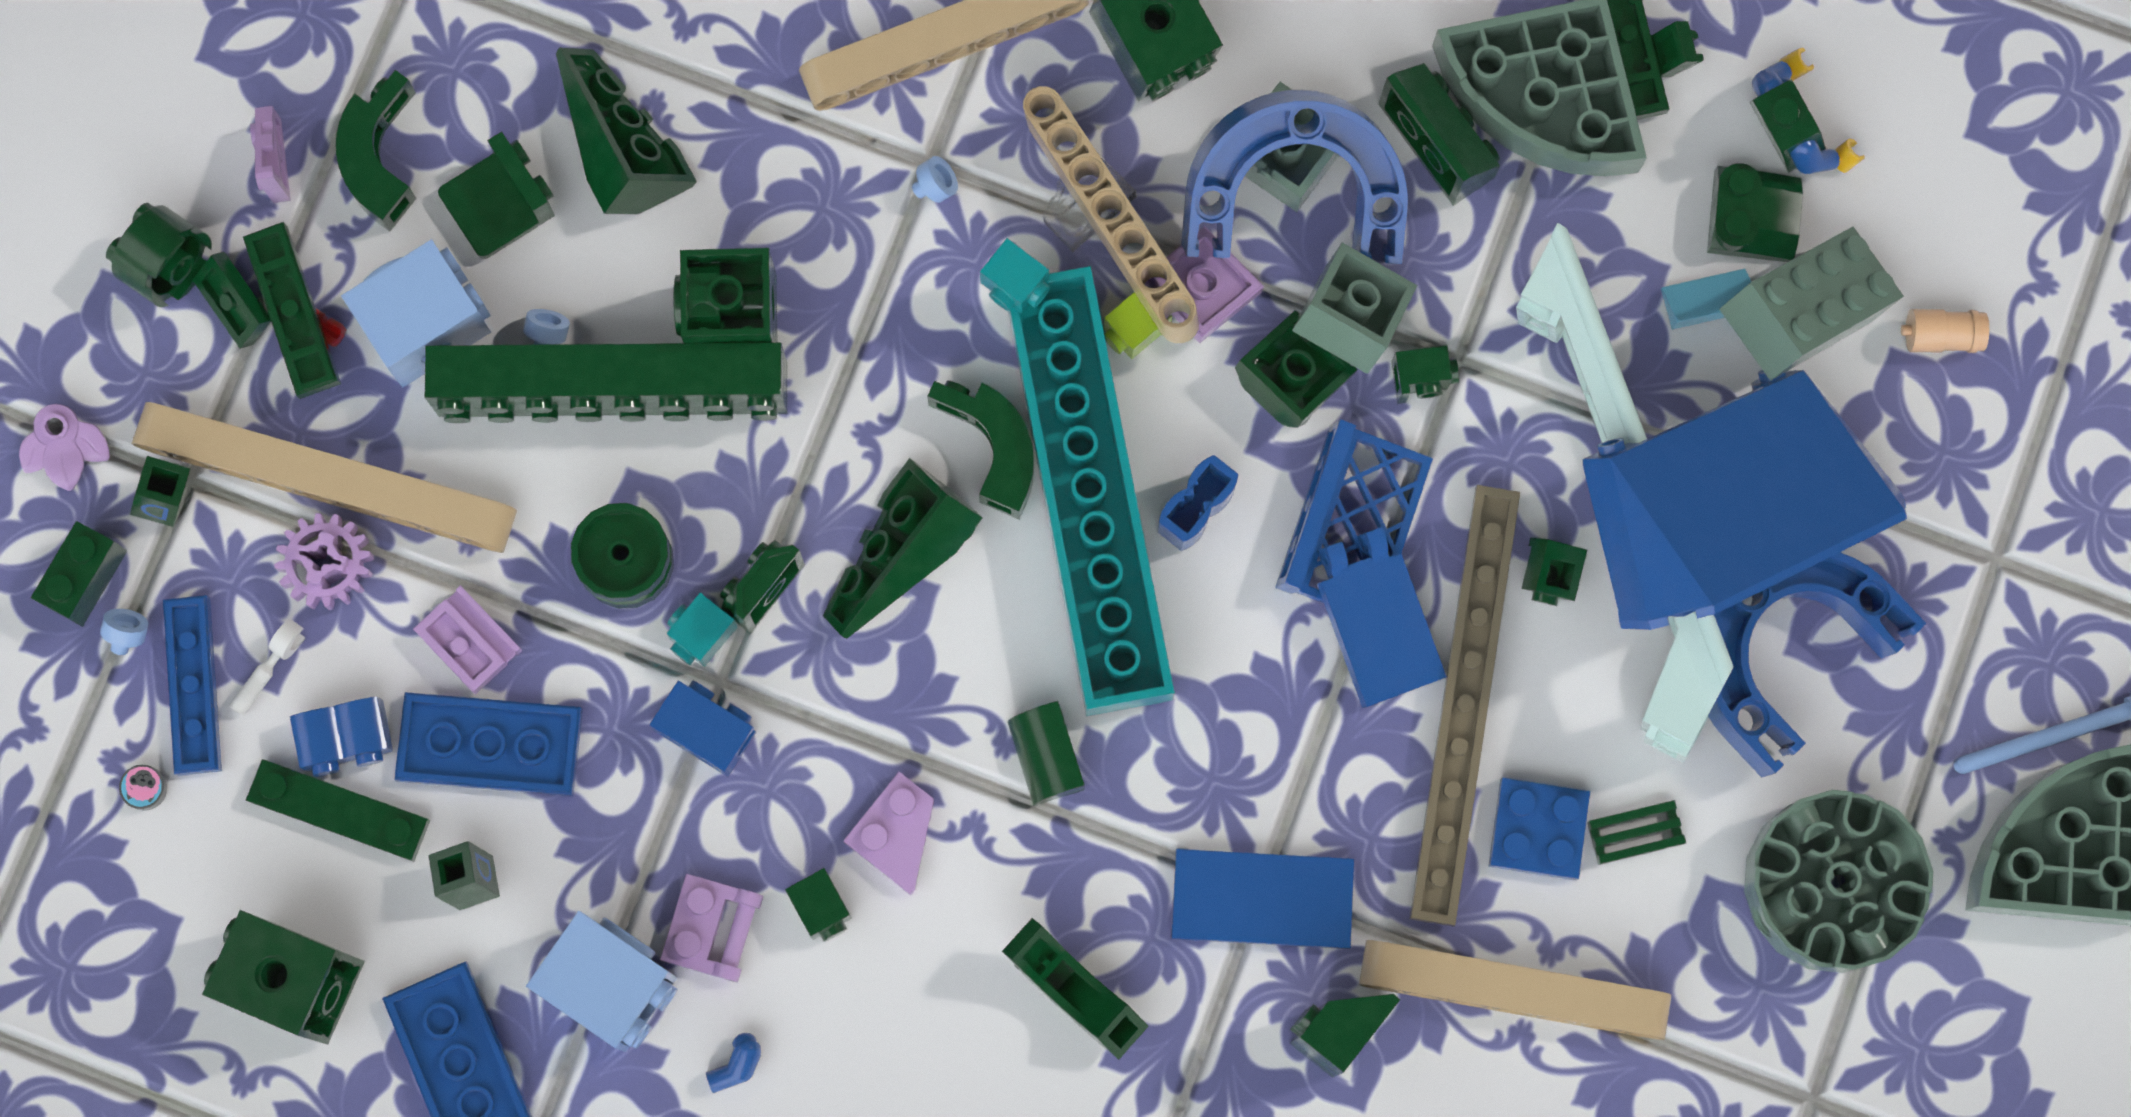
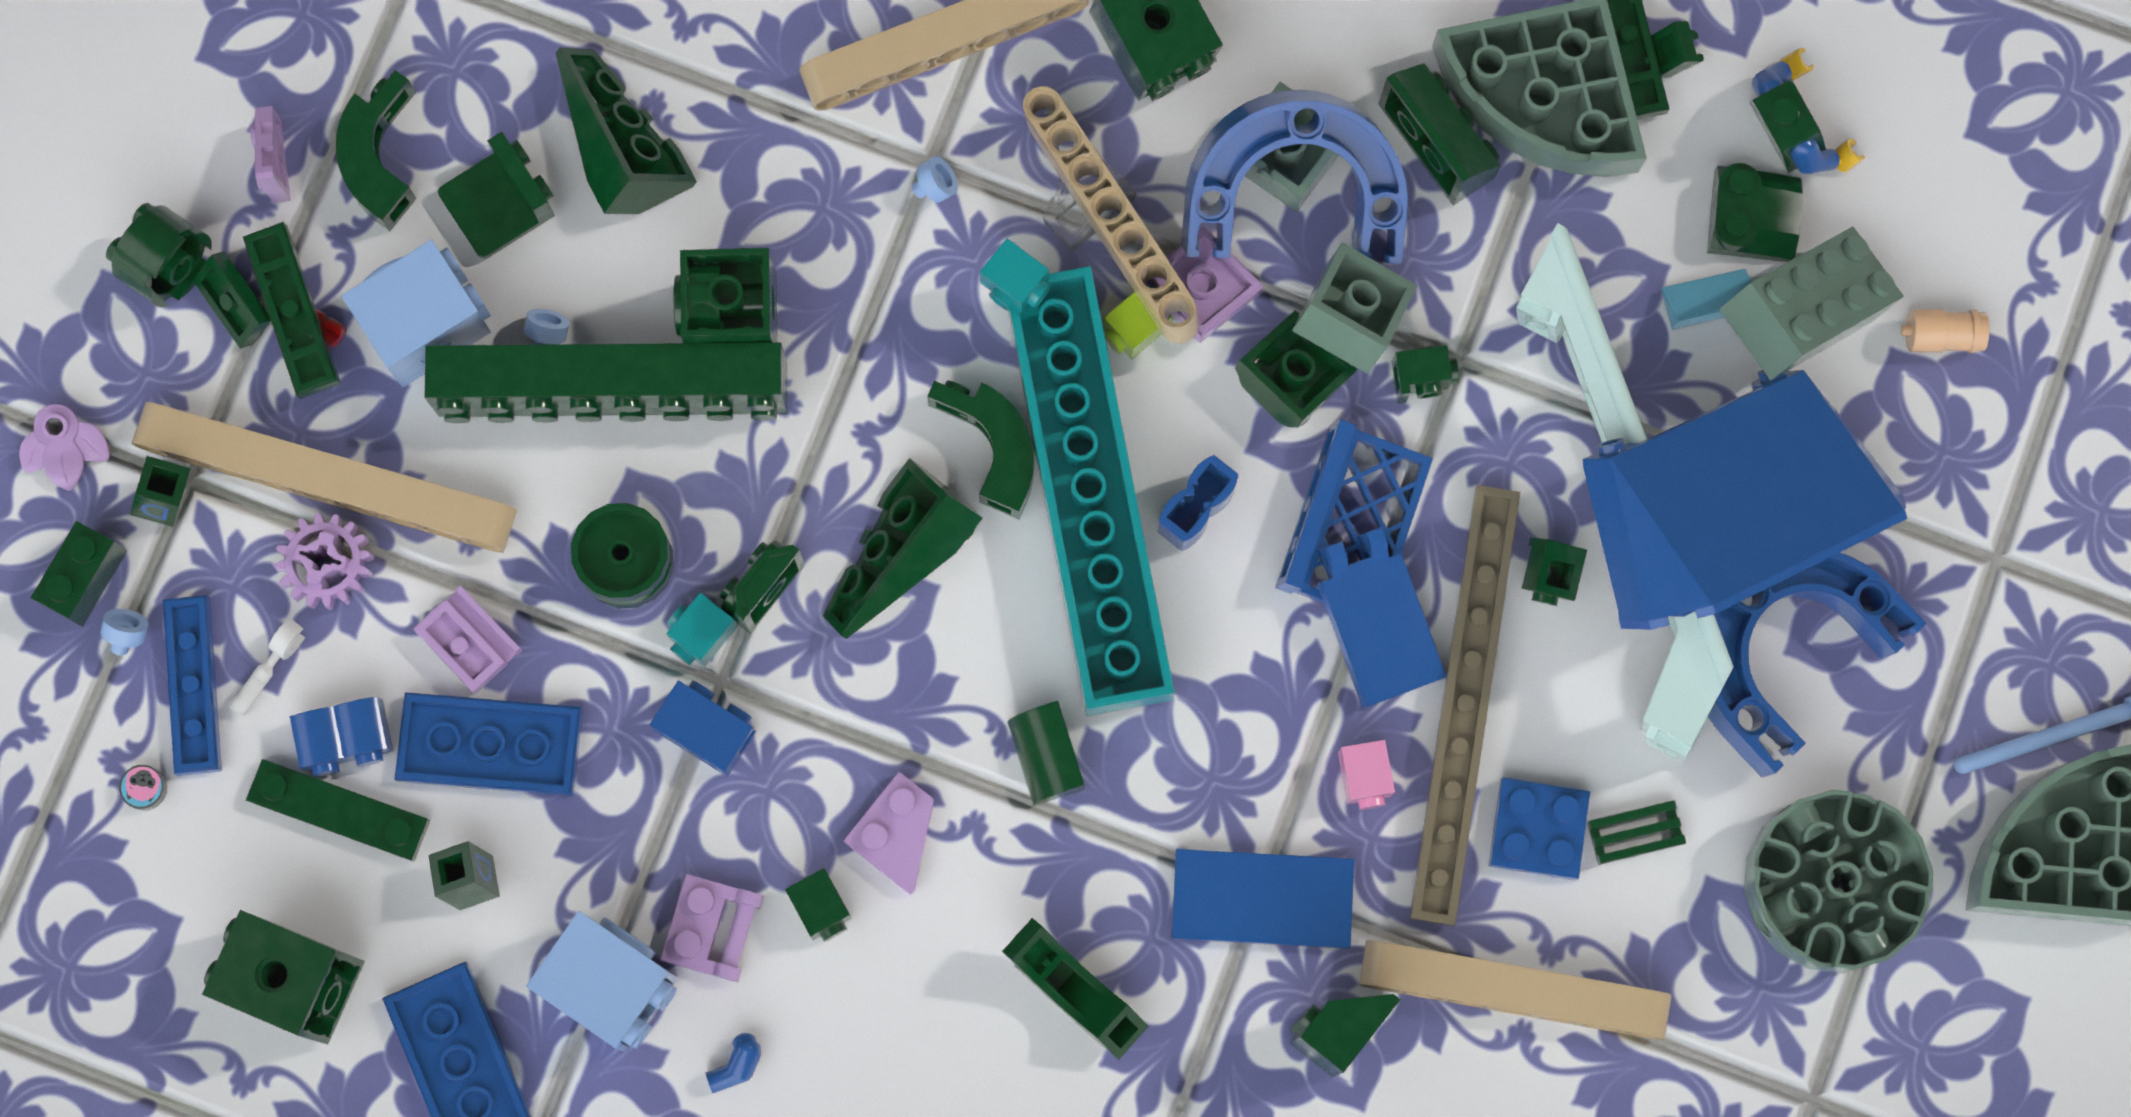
(1366, 774): none -> bright pink brick

